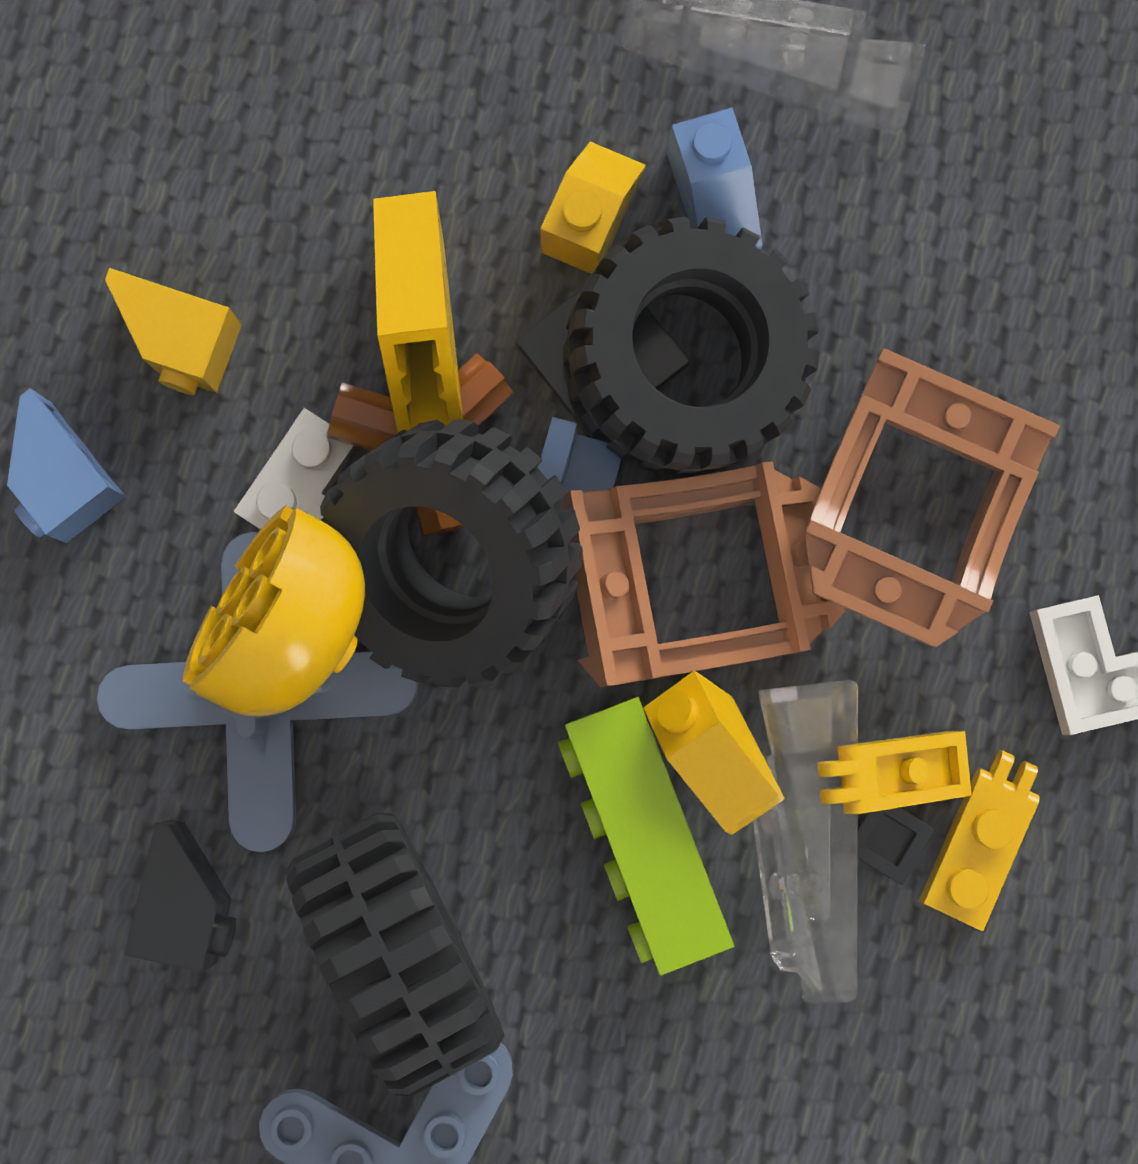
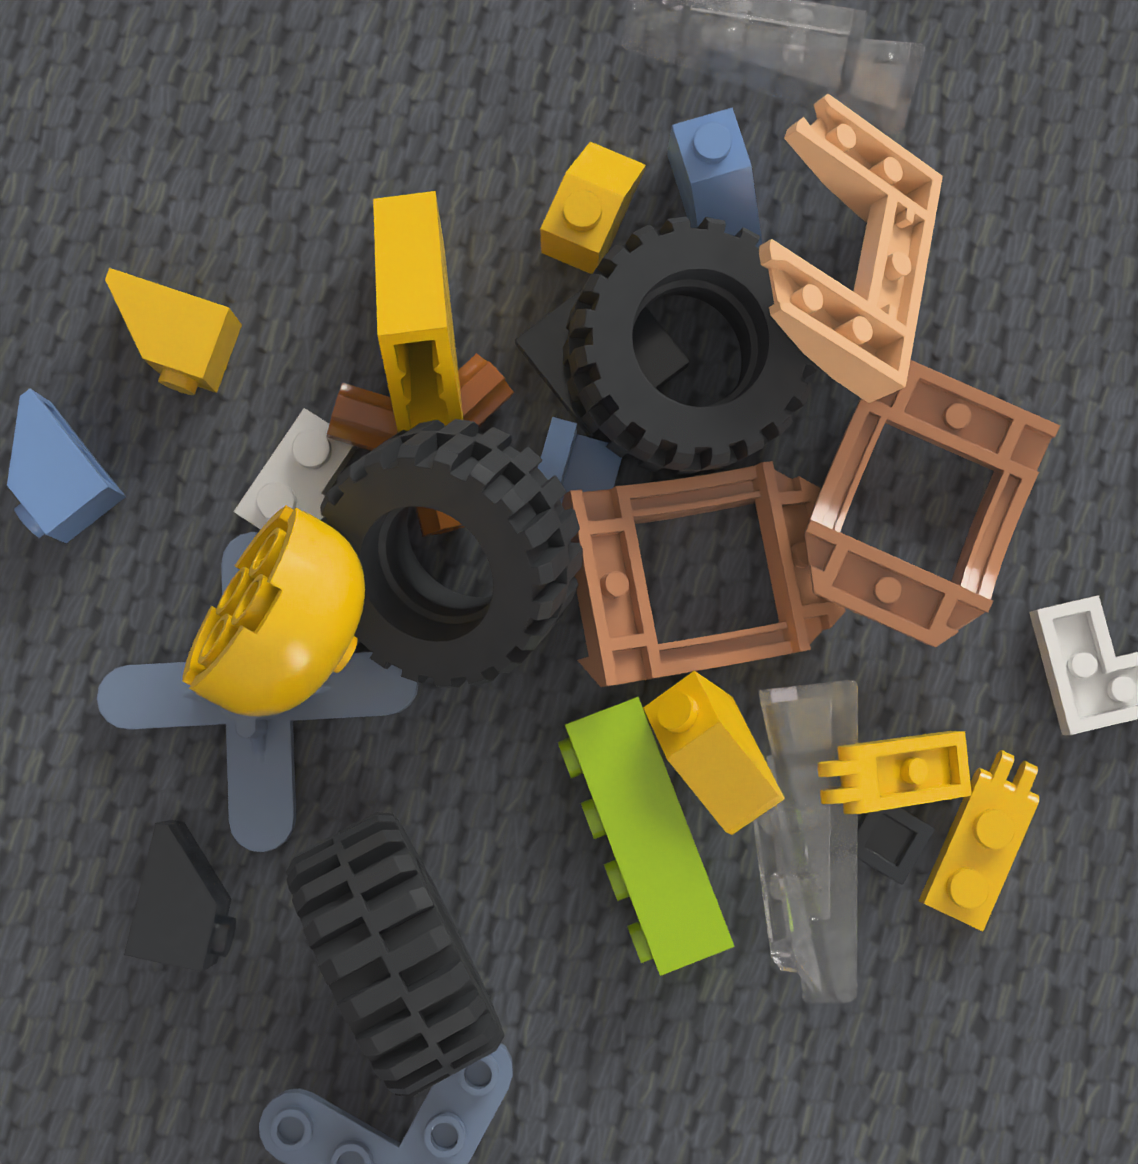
(869, 332): none -> light nougat wedge

